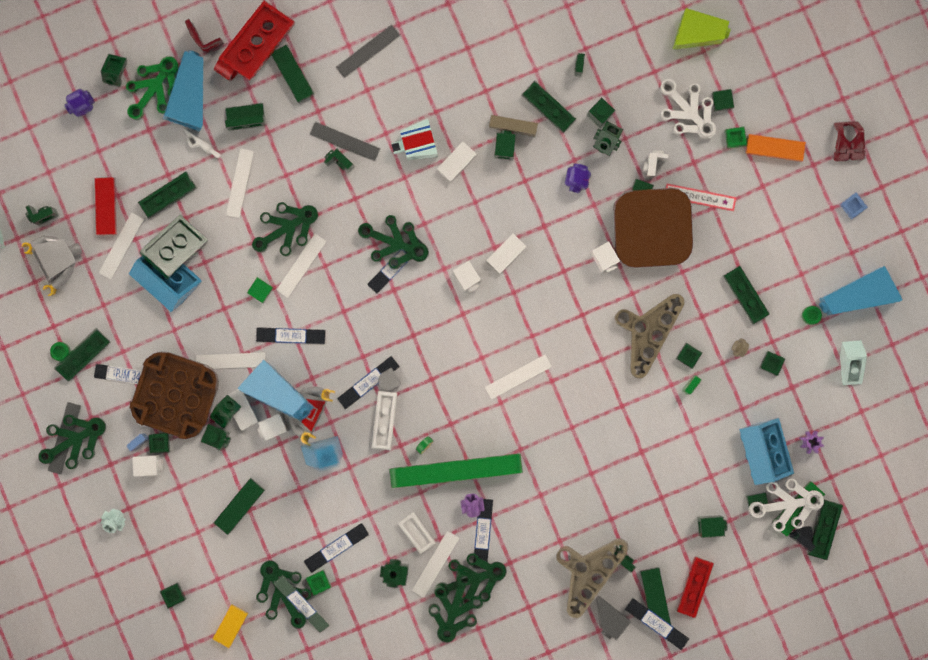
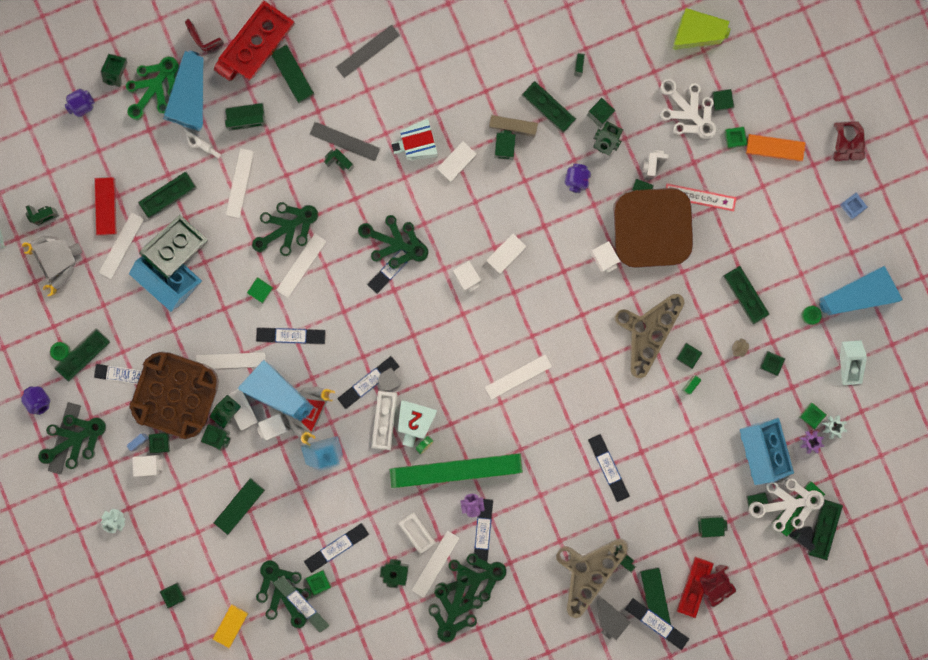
(35, 400): none -> dark purple head
(414, 421): none -> light aqua torso
(608, 467): none -> sticker
(719, 589): none -> dark red piece
(812, 415): none -> green tile
(839, 429): none -> light aqua gear

